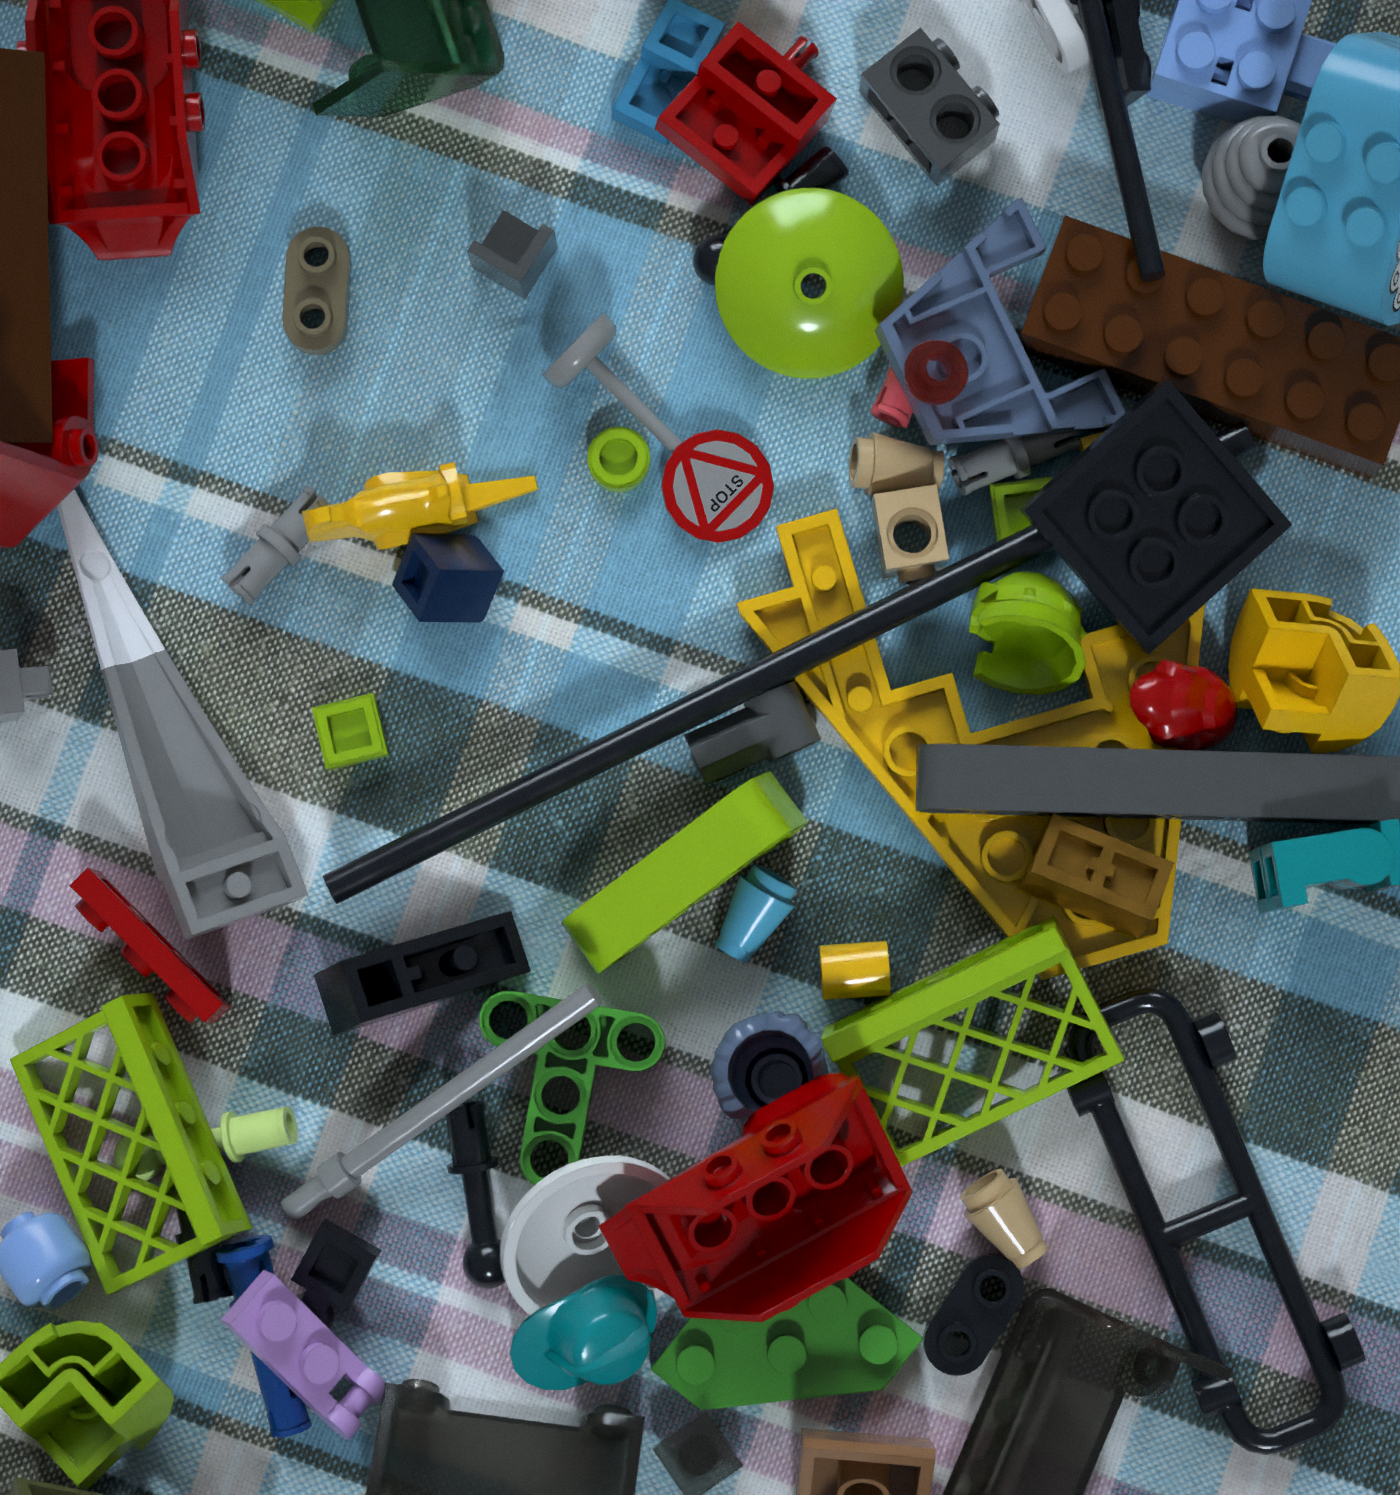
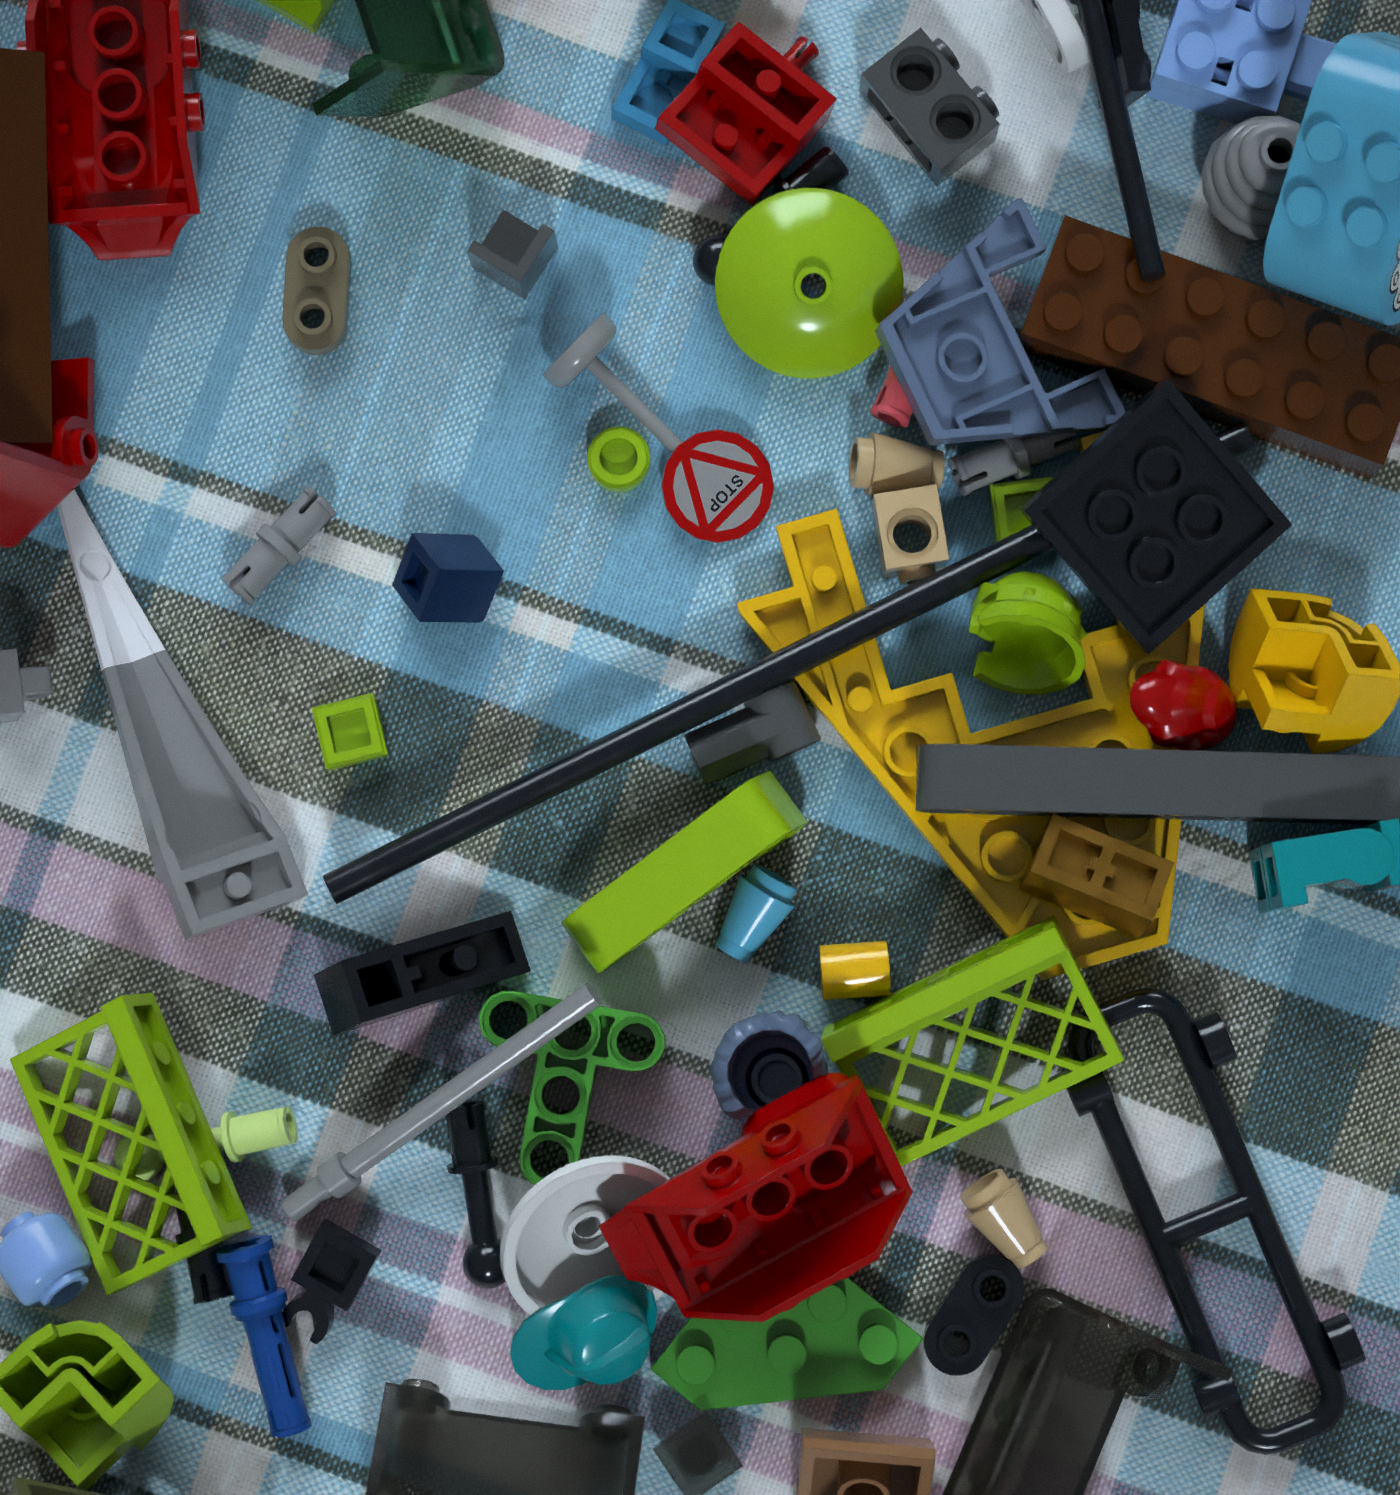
(147, 948): red plate -> none
(303, 1353): lavender plate -> none
(410, 503): yellow animal -> none
(926, 388): clear red plate -> none

